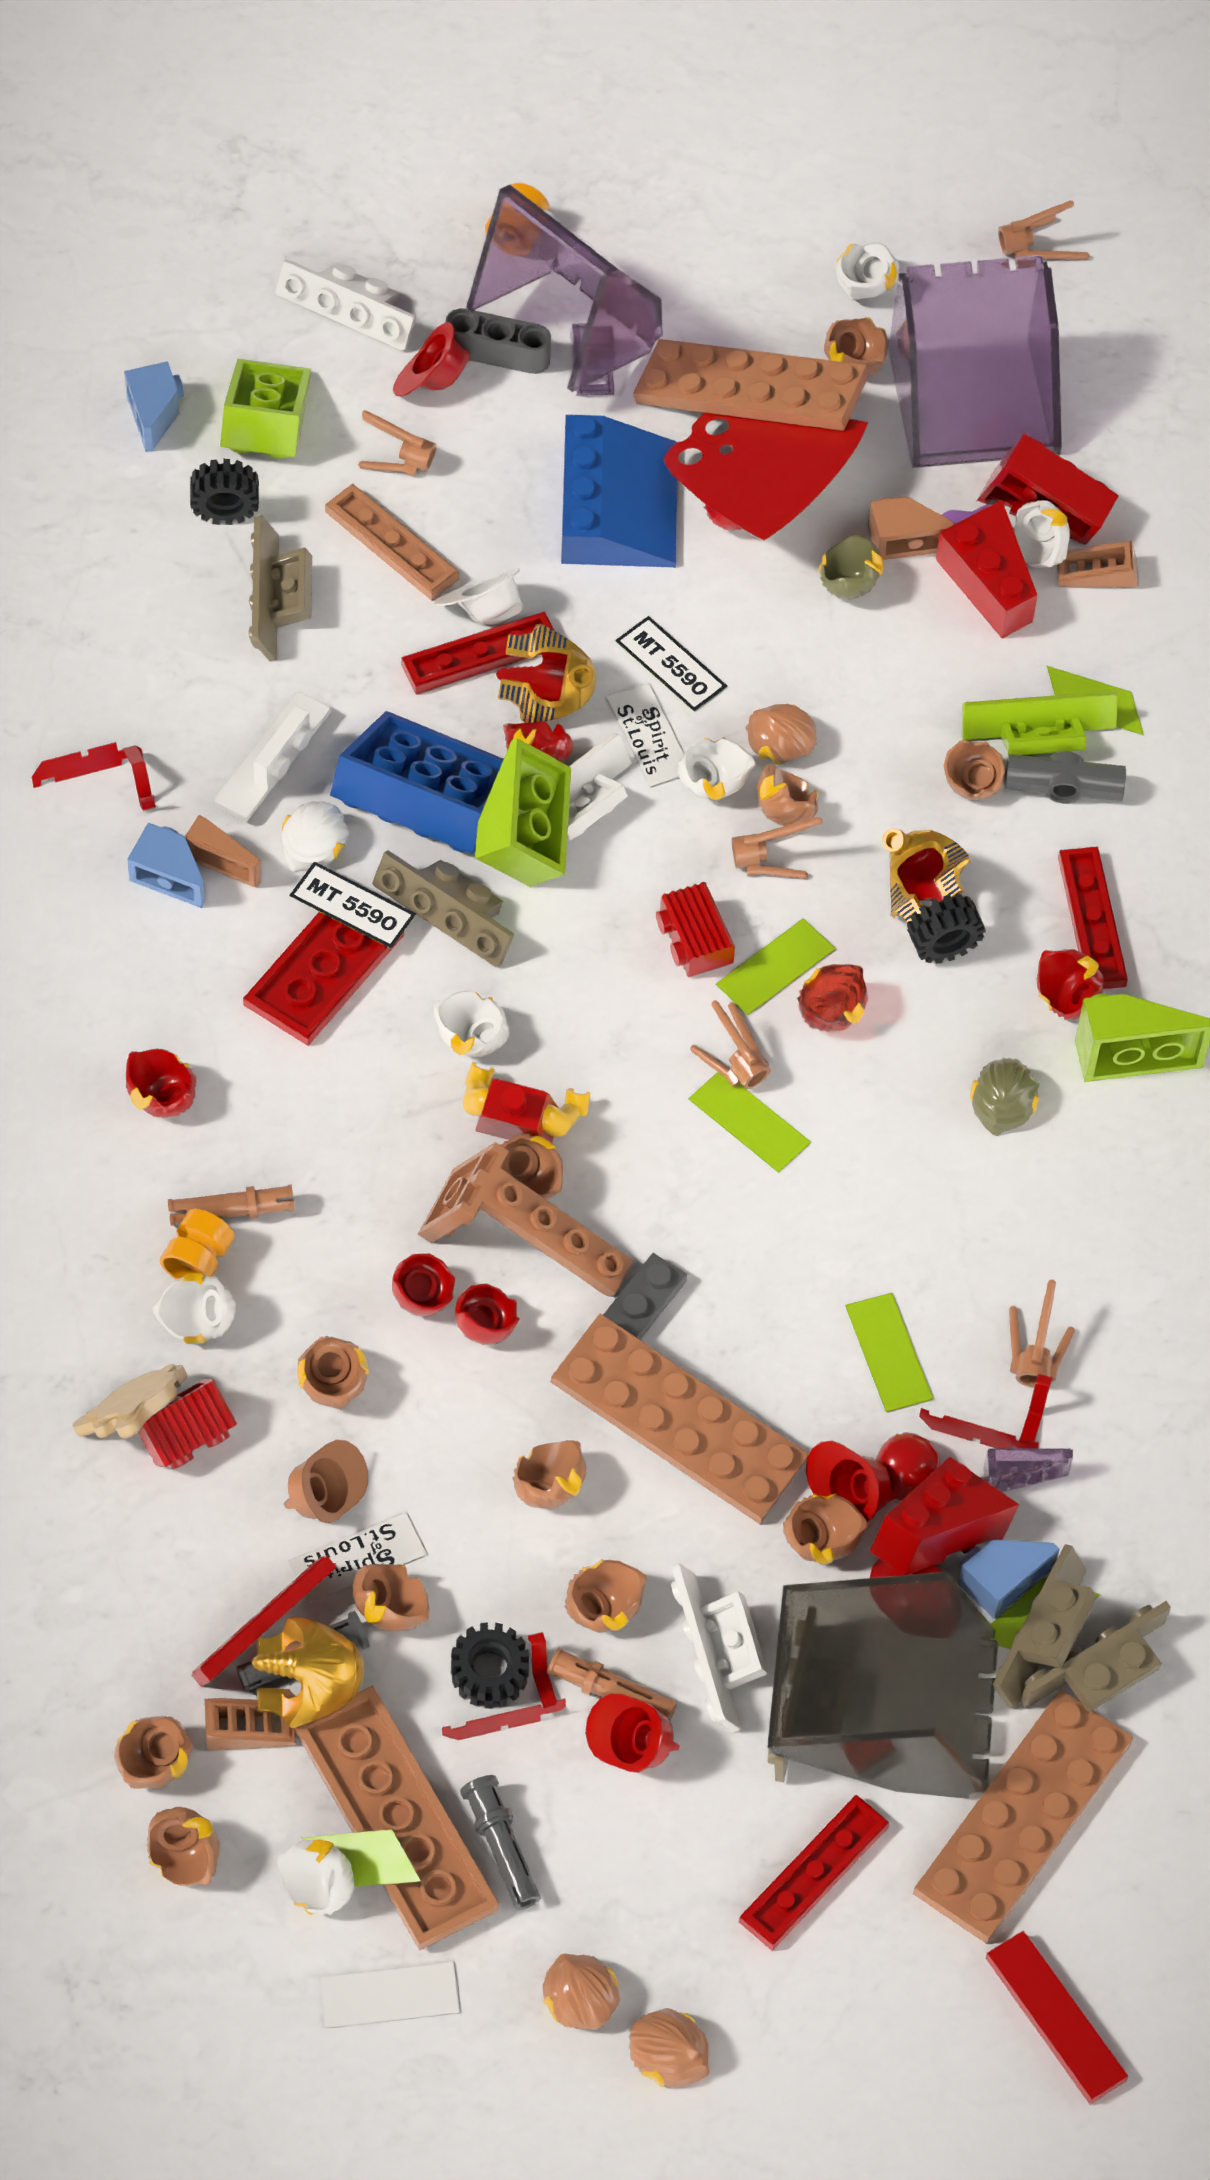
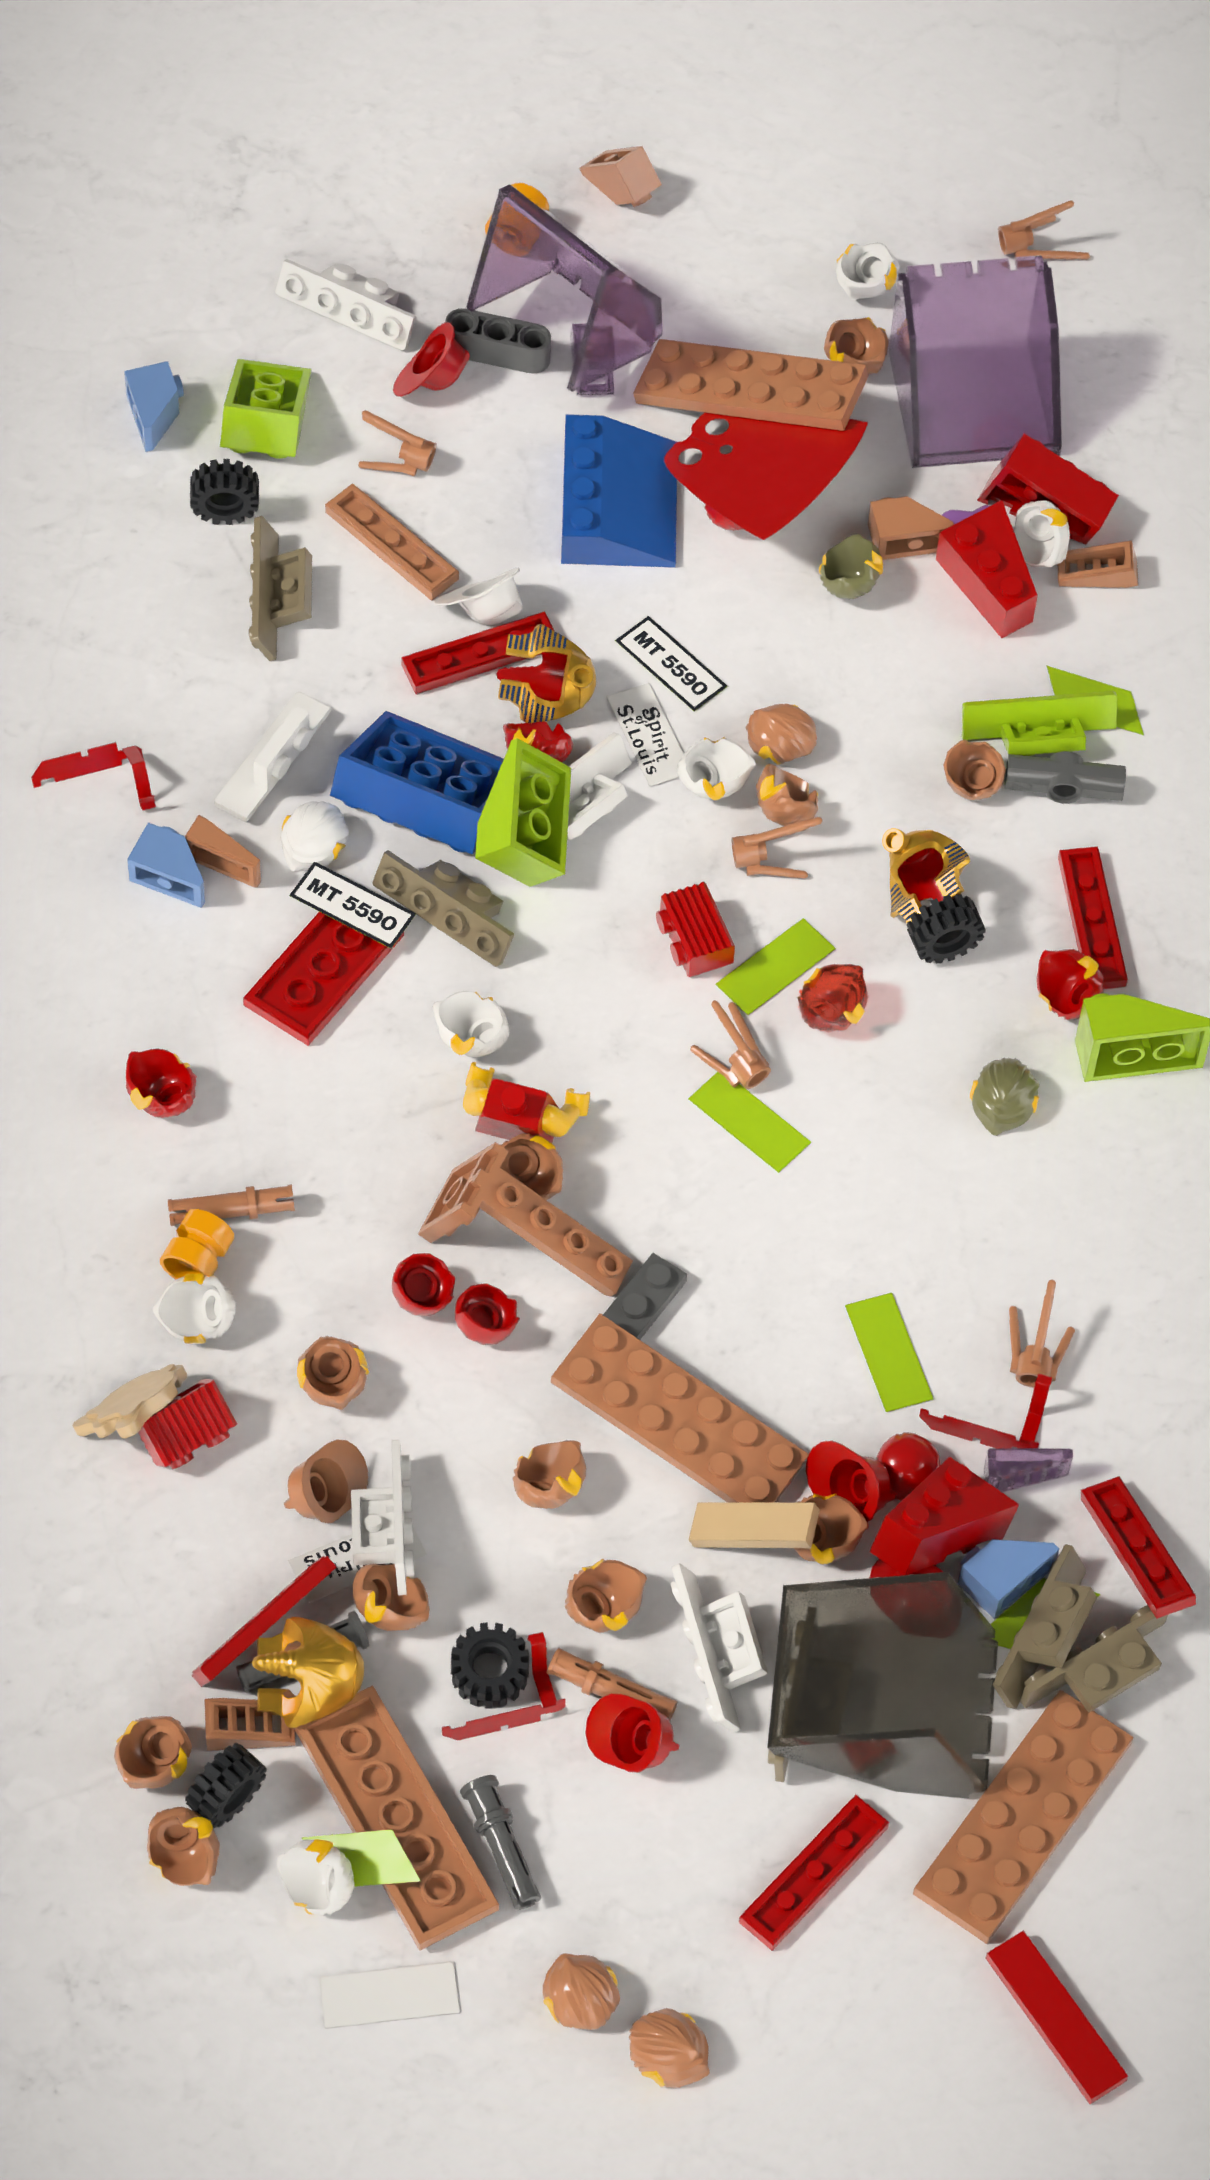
(226, 1785): none -> black tyre
(380, 1524): none -> white bracket
(623, 175): none -> nougat slope
(754, 1525): none -> tan tile
(1138, 1547): none -> red tile

